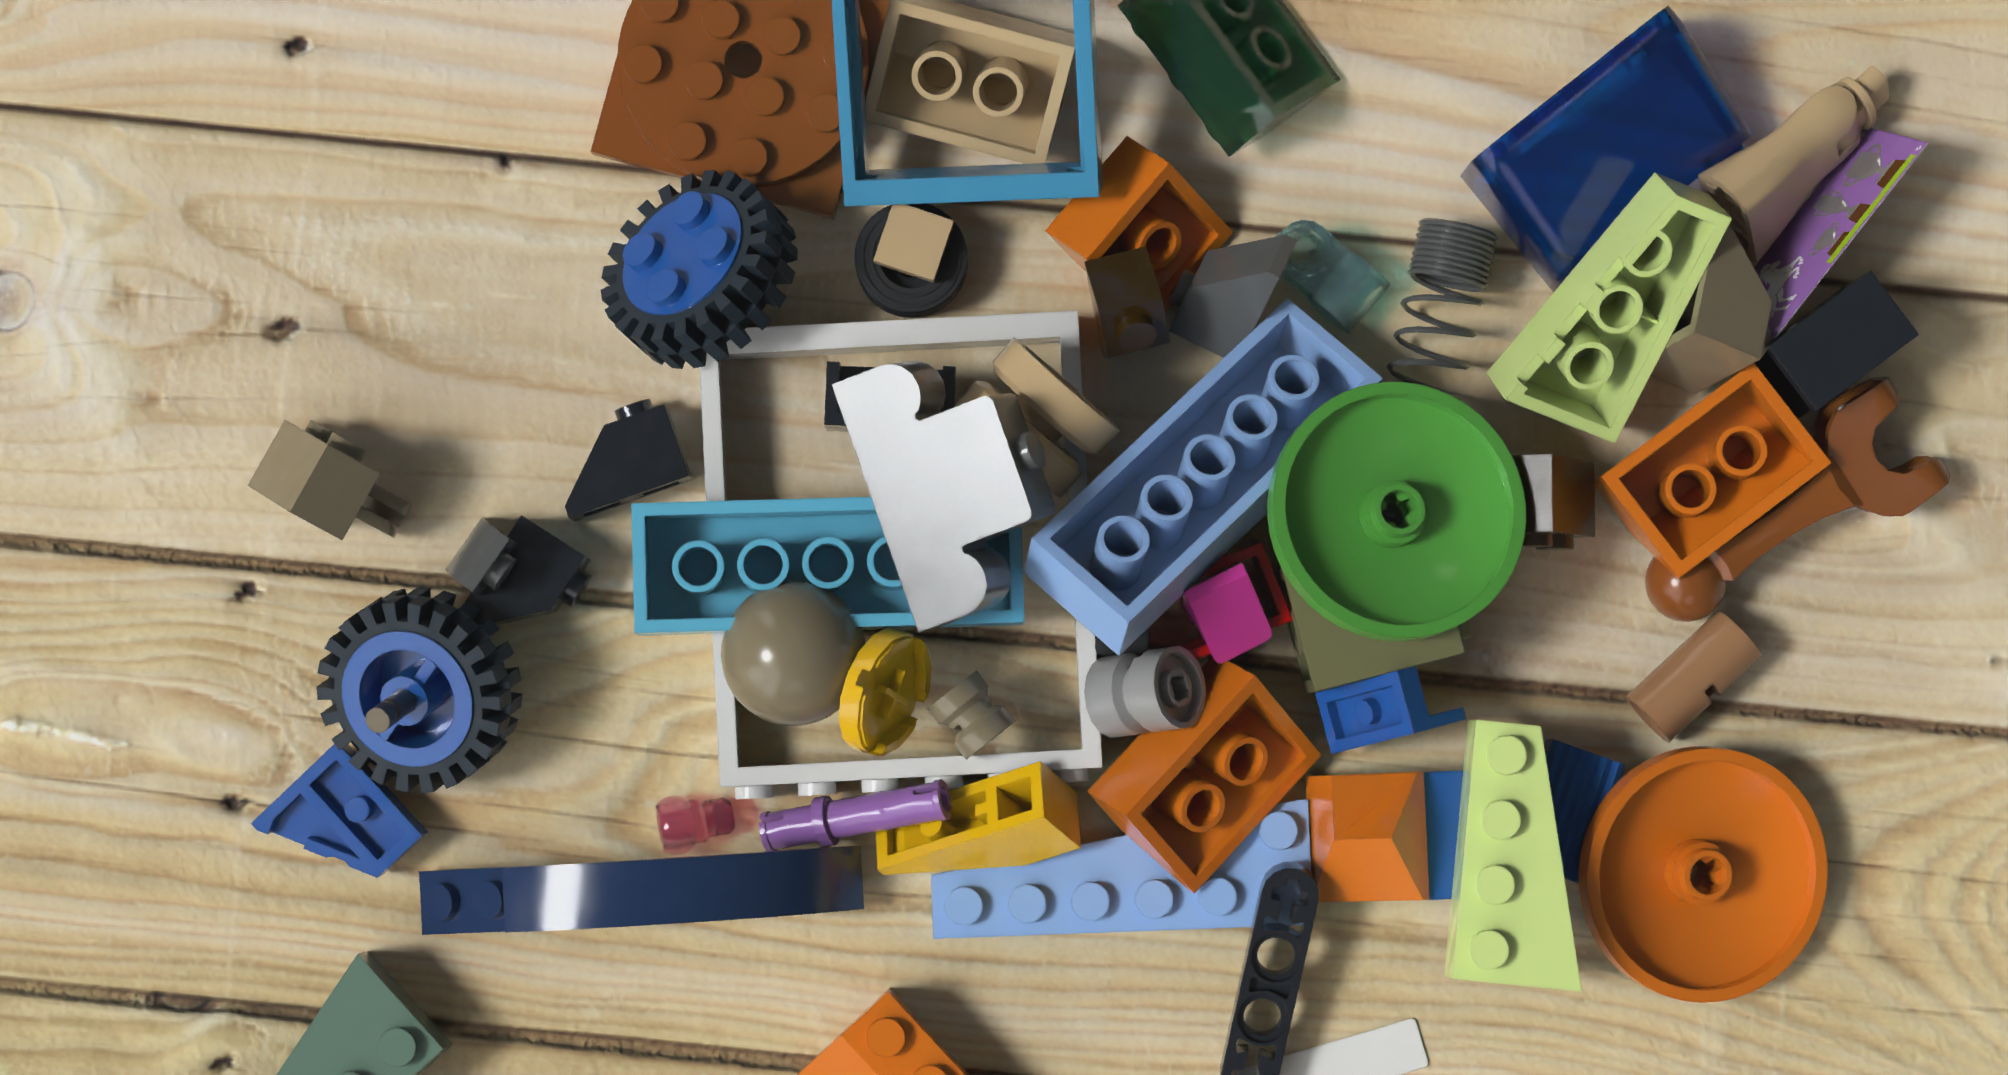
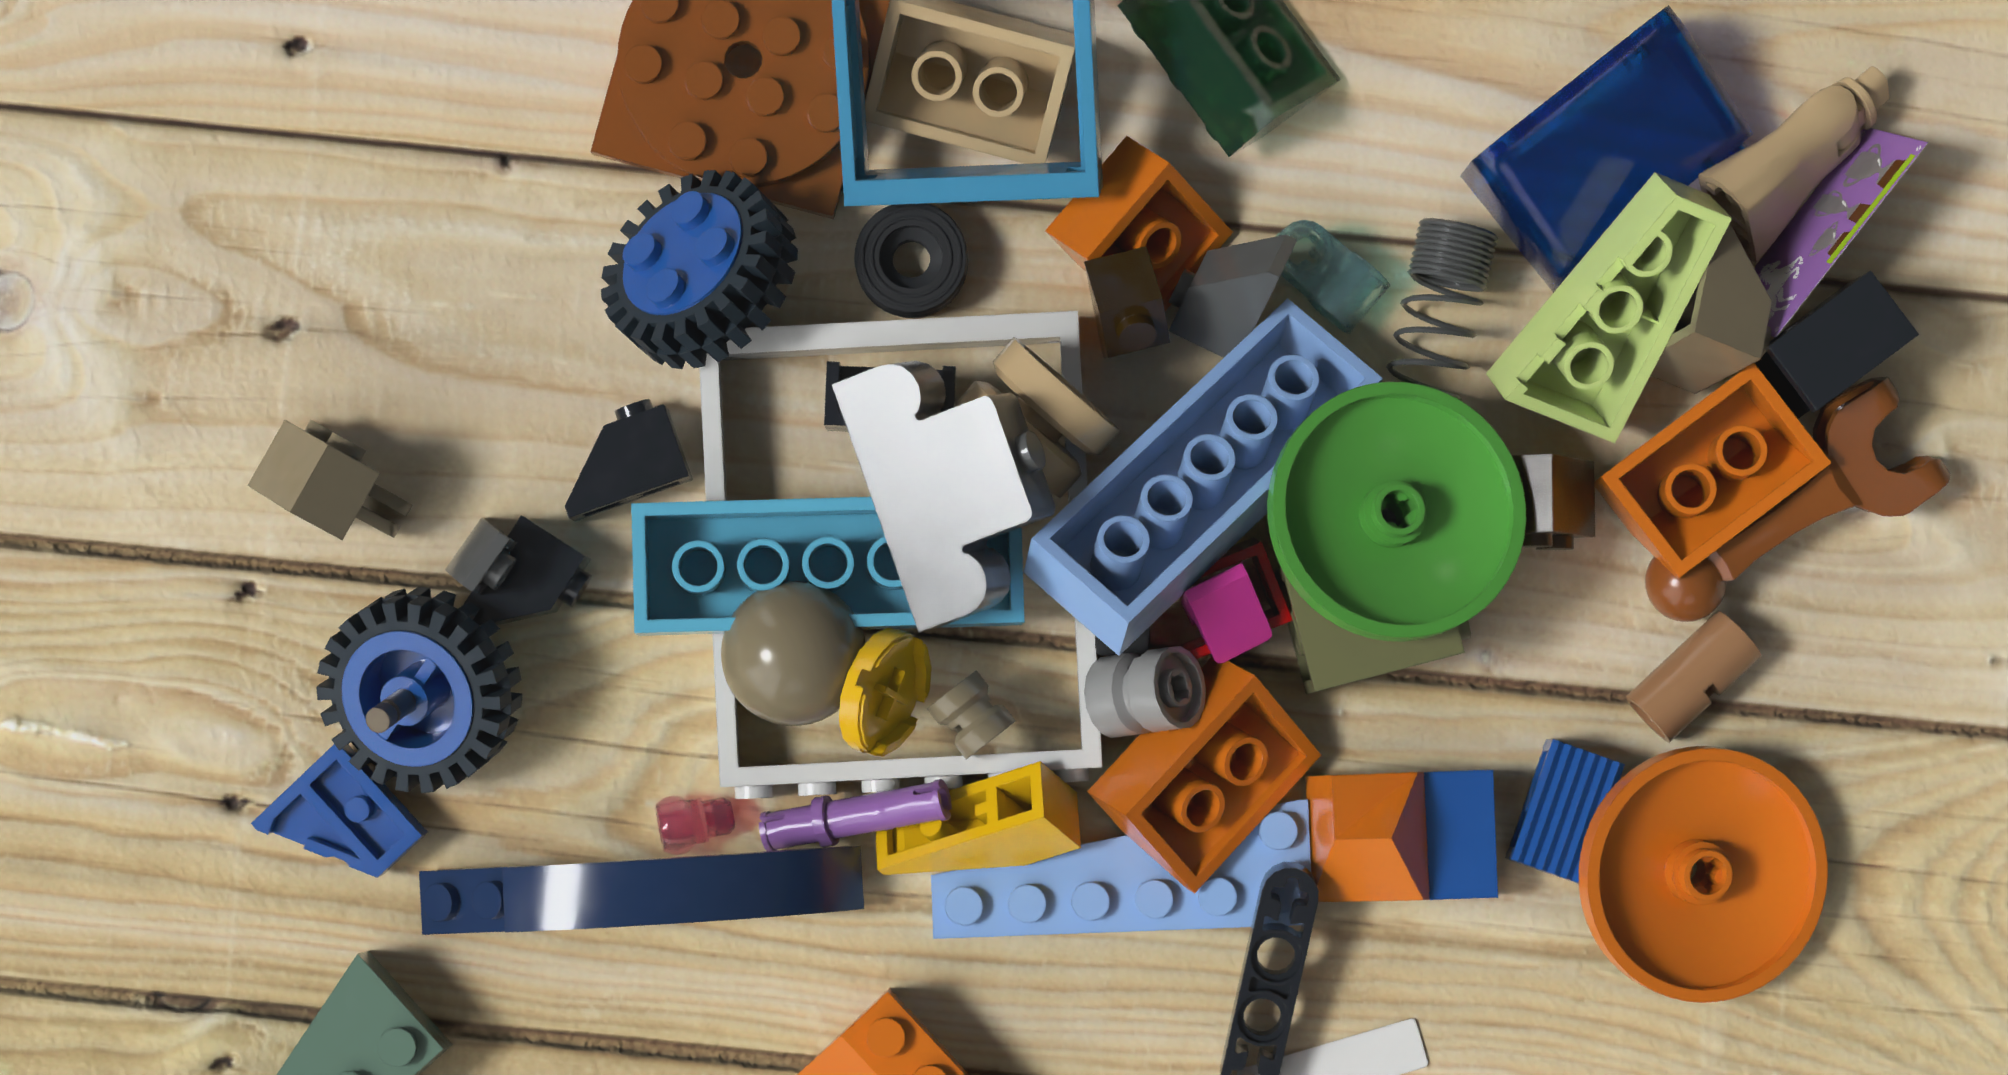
(913, 241): tan tile -> none
(1378, 710): blue panel -> none
(1508, 876): yellowish green wedge -> none

